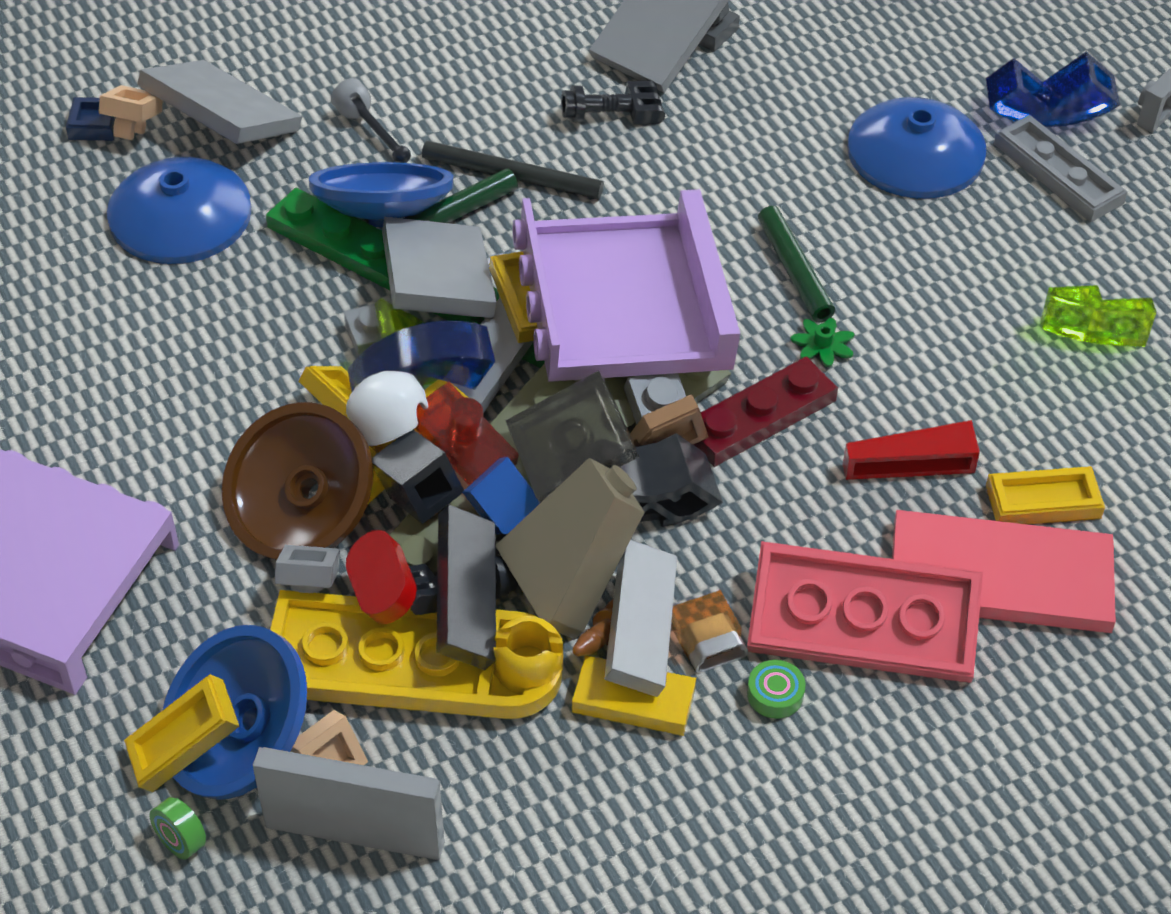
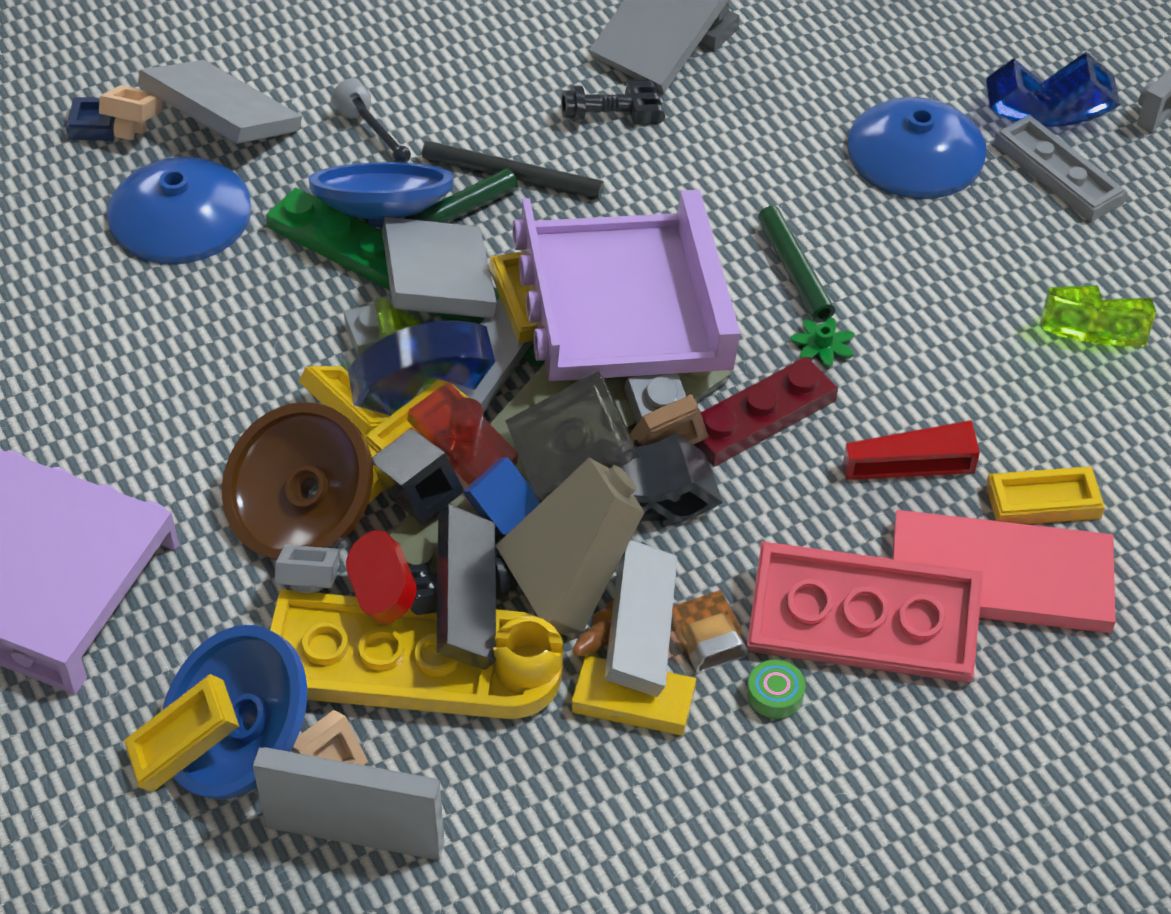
(178, 827): bright green tile -> none
(386, 406): white hair -> none

